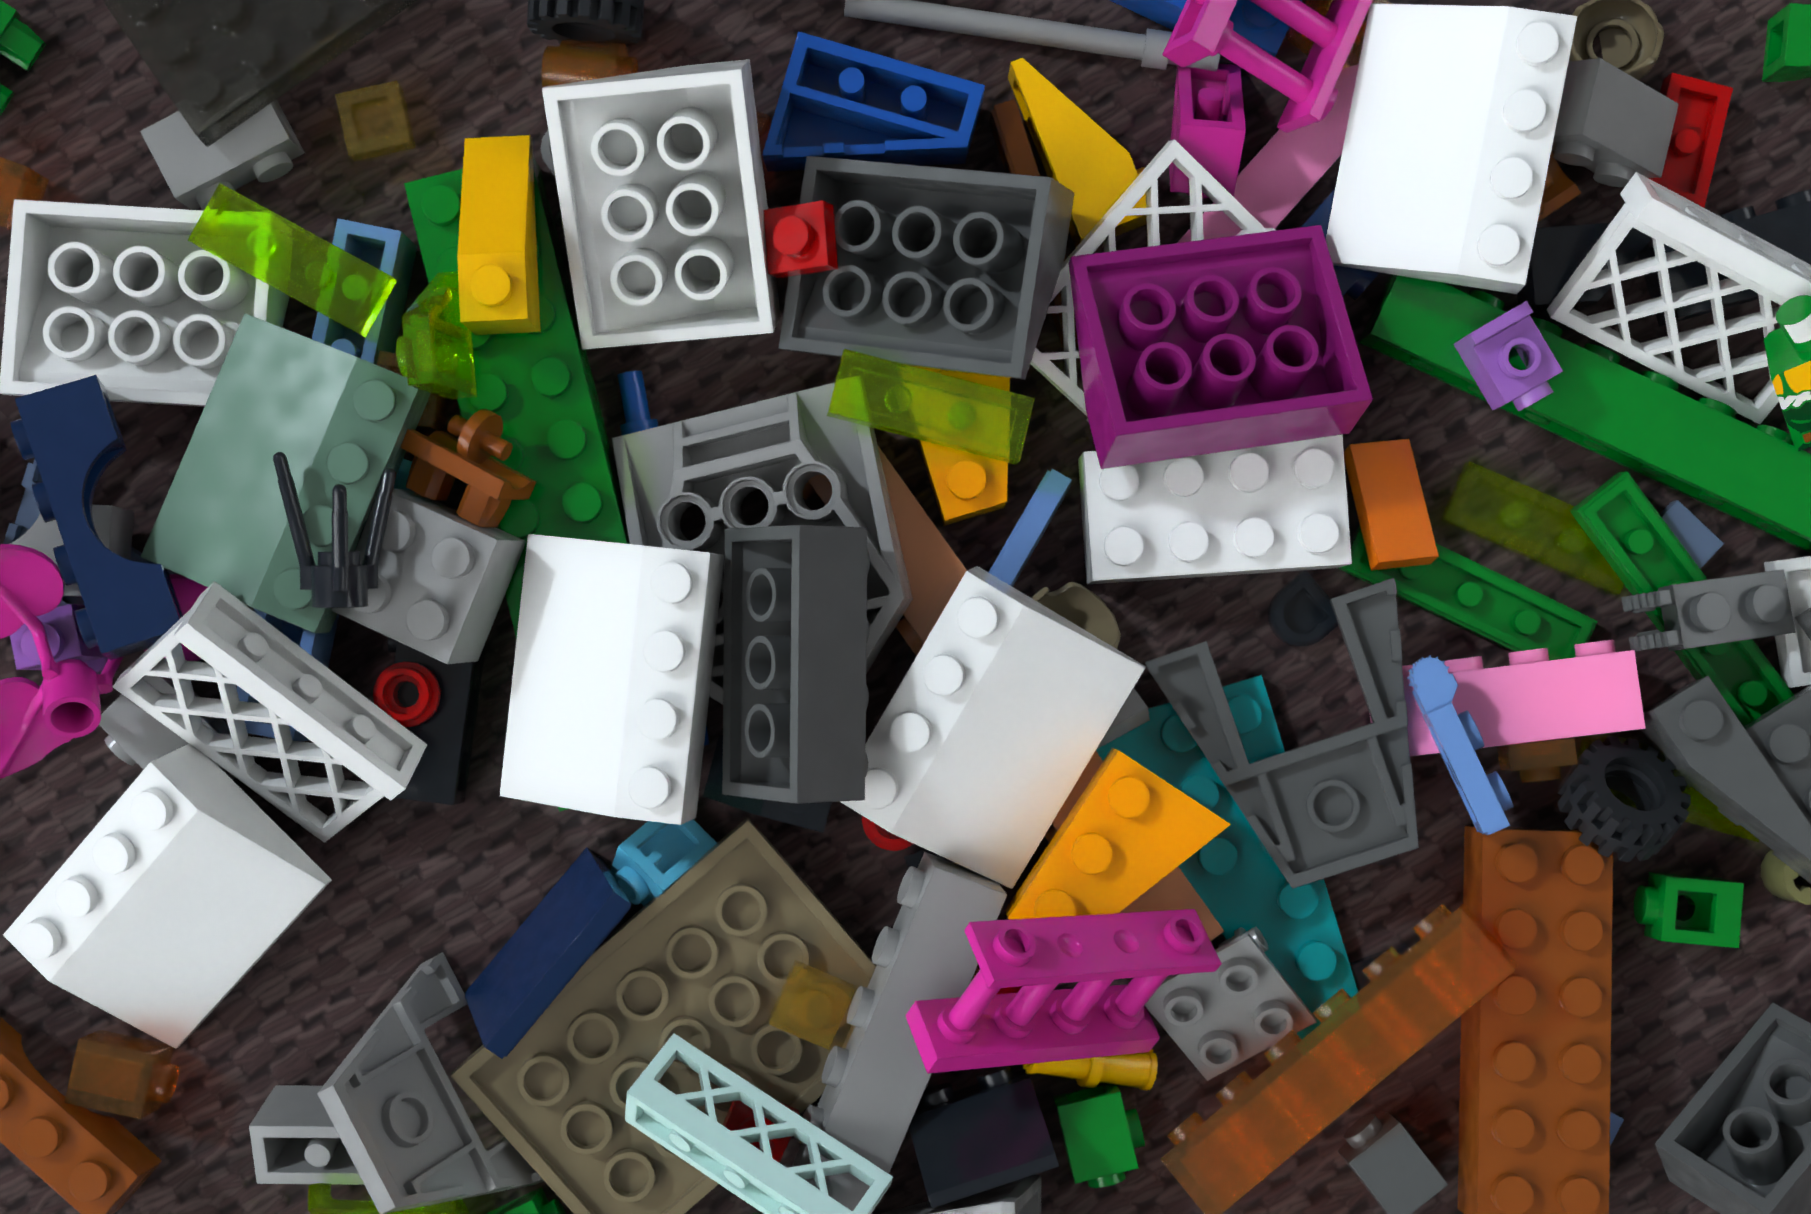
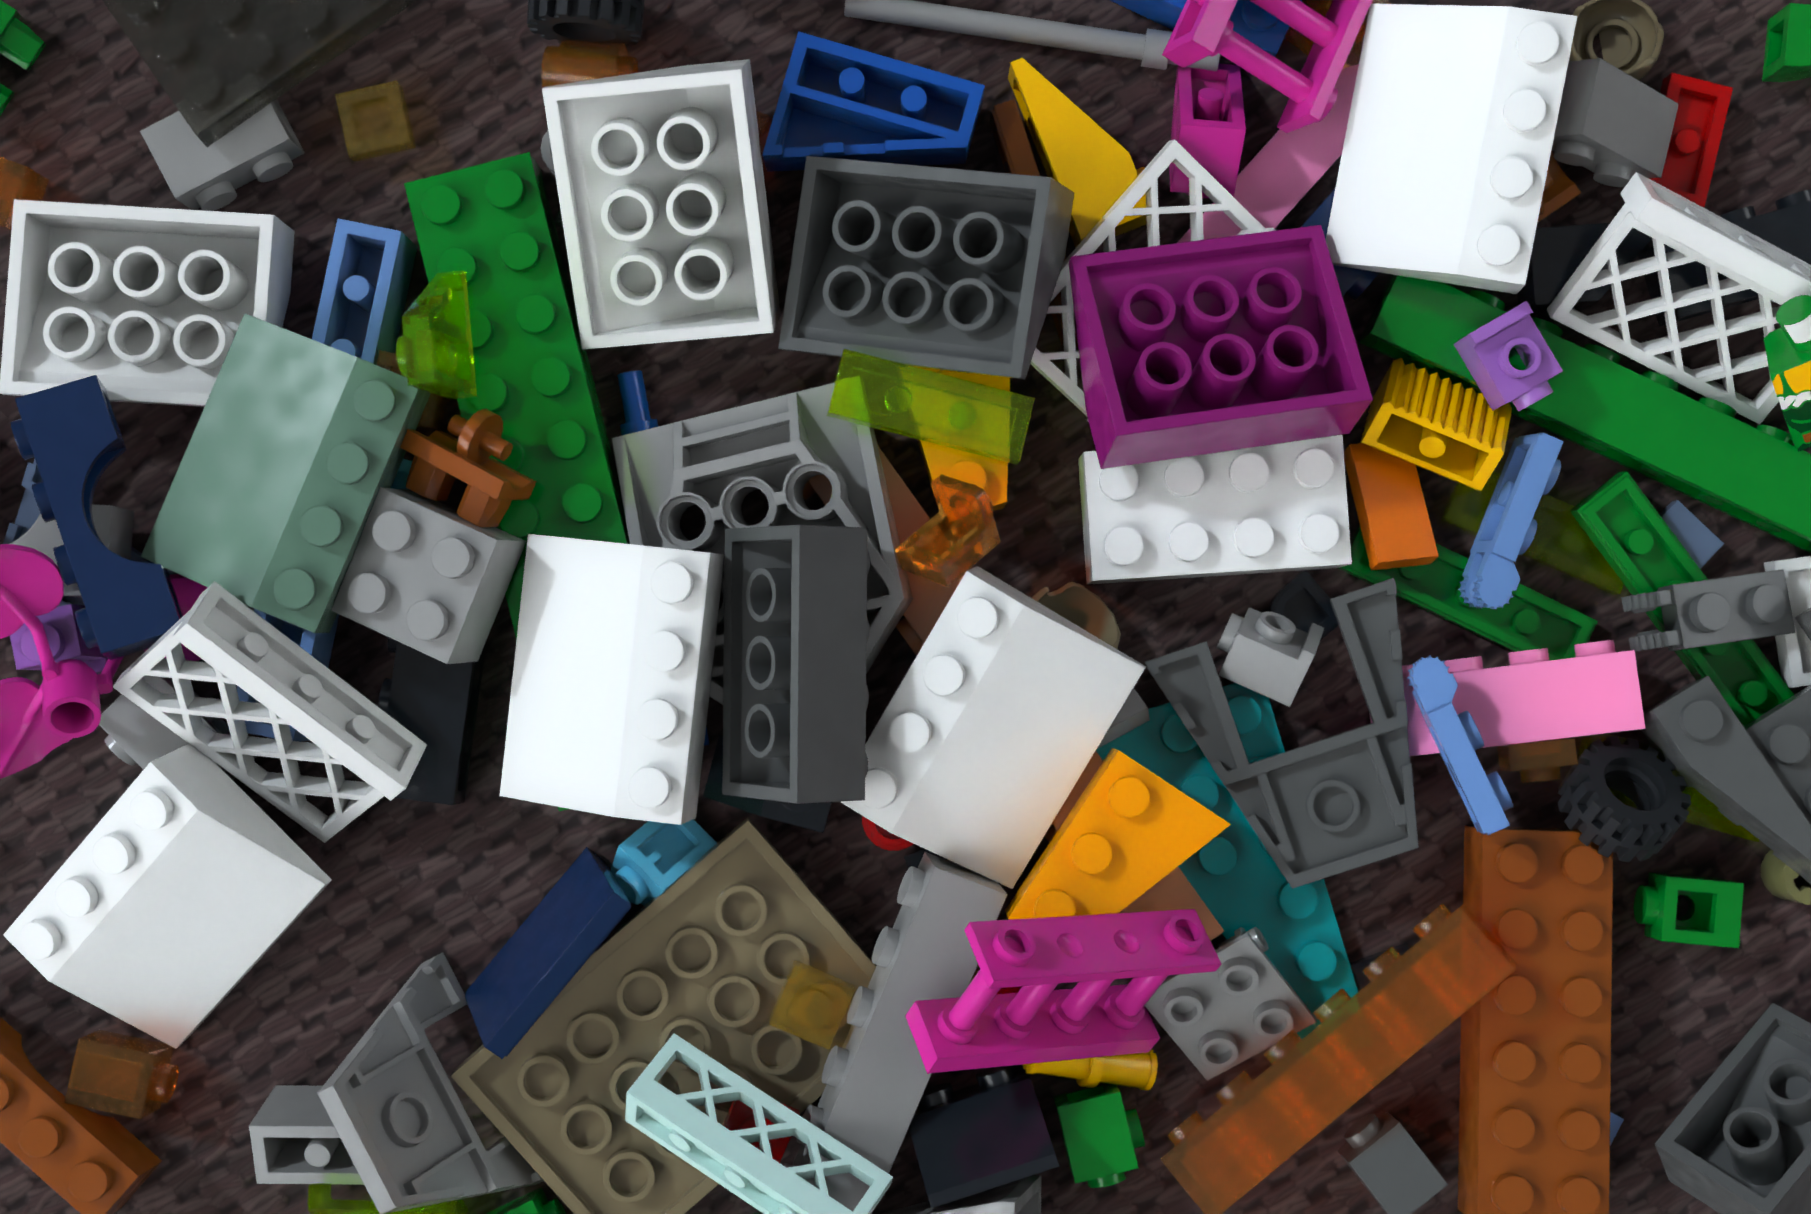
(292, 260): clear neon green tile -> none
(339, 576): black plant -> none
(386, 693): red plate -> none
(498, 237): yellow slope -> none
(800, 239): red plate -> none
(954, 536): none -> clear orange bracket
(1031, 527): medium blue tile -> none
(1268, 653): none -> light grey brick
(1437, 425): none -> yellow brick
(1509, 521): none -> medium blue hinge

